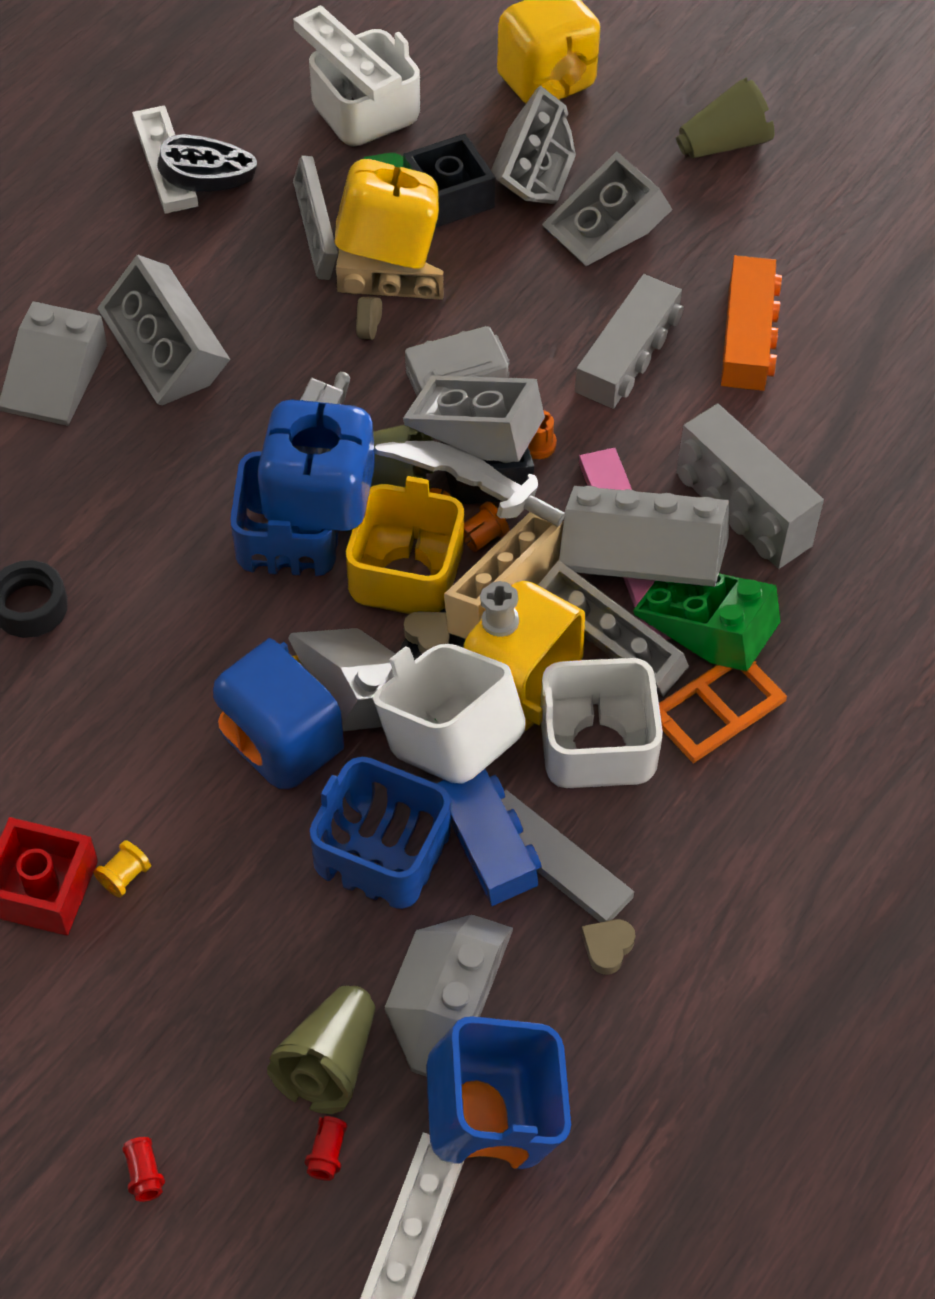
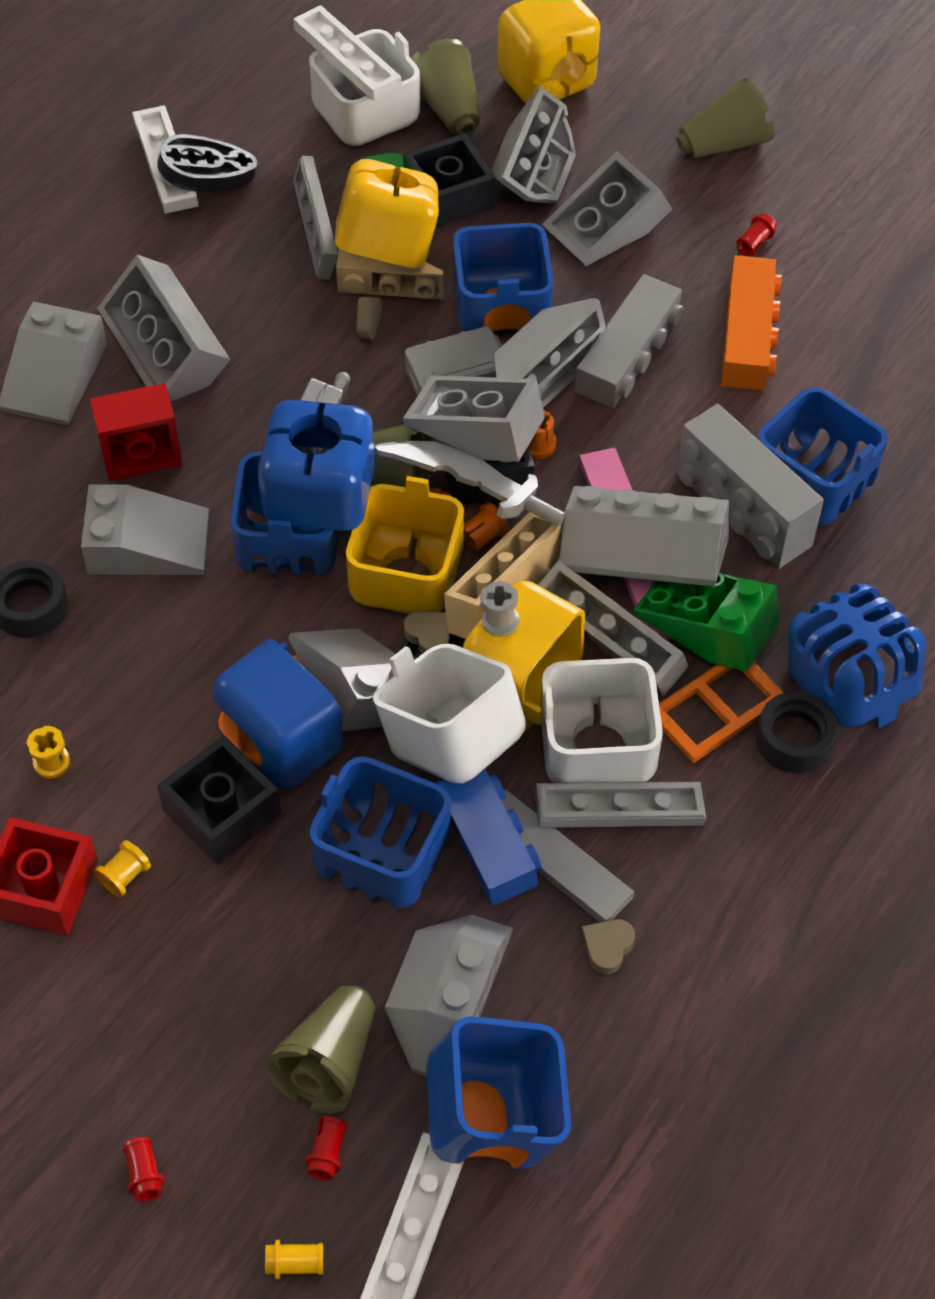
(48, 752): none -> yellow bush
(136, 431): none -> red brick
(142, 533): none -> light grey slope
(219, 799): none -> black brick
(293, 1259): none -> yellow pin
(449, 85): none -> olive cone
(501, 275): none -> blue piece
(552, 346): none -> light grey wedge
(619, 804): none -> light grey tile
(761, 228): none -> red pin
(796, 705): none -> black tyre
(818, 410): none -> blue piece
(850, 620): none -> blue piece

